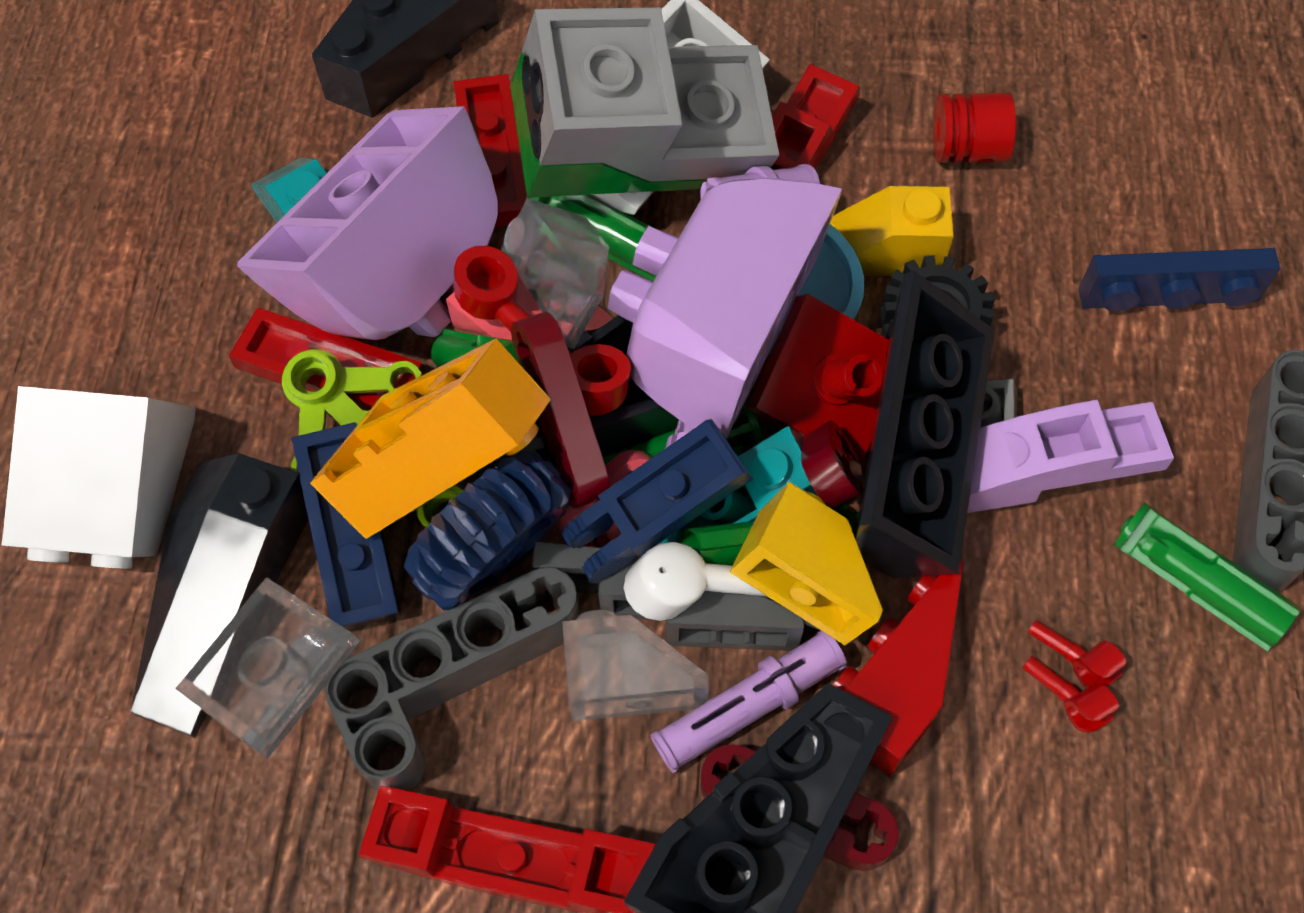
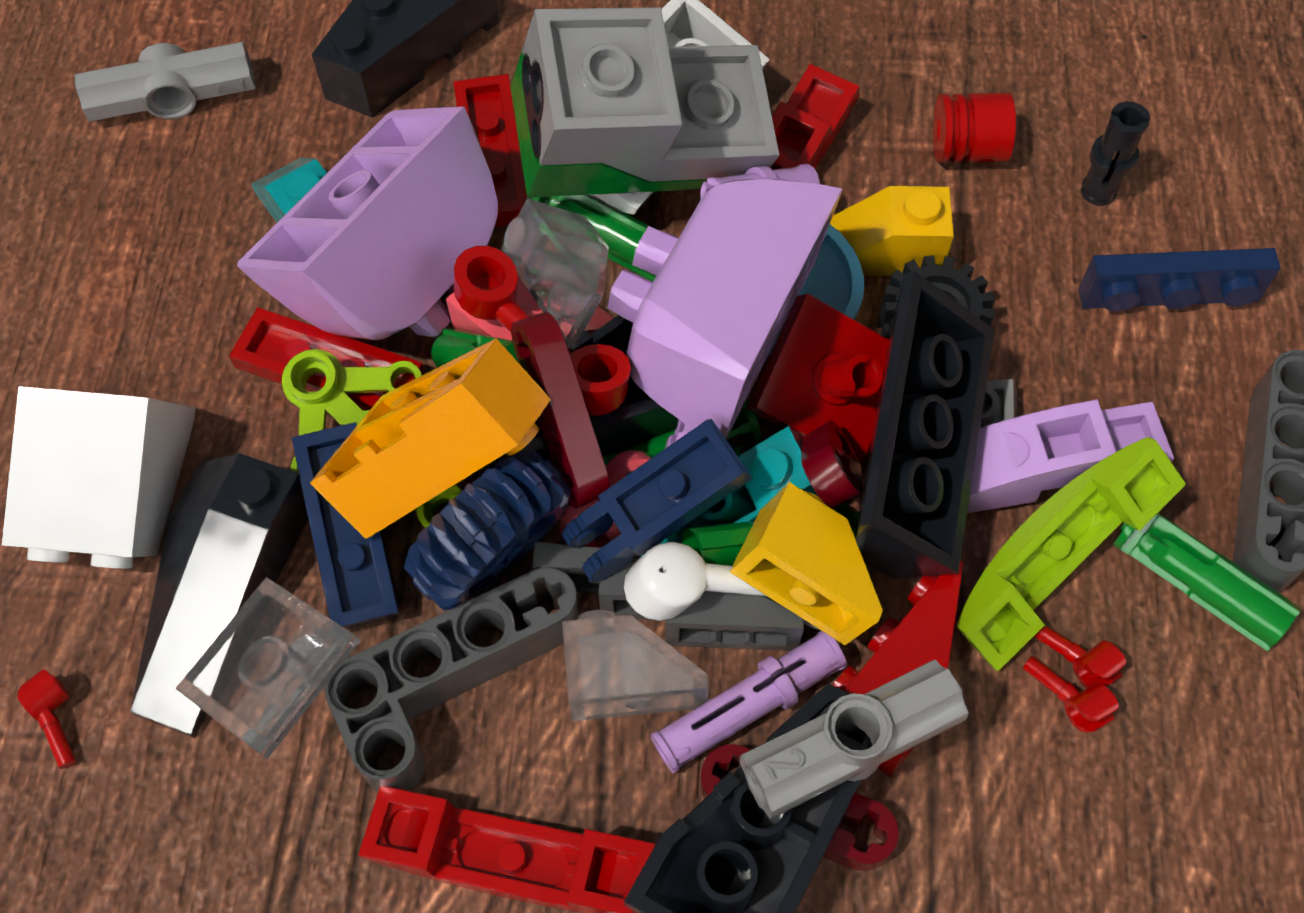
(40, 698): none -> red hand
(165, 81): none -> light grey piece
(815, 760): none -> light grey piece
(1057, 539): none -> lime slope
(1121, 136): none -> black pin

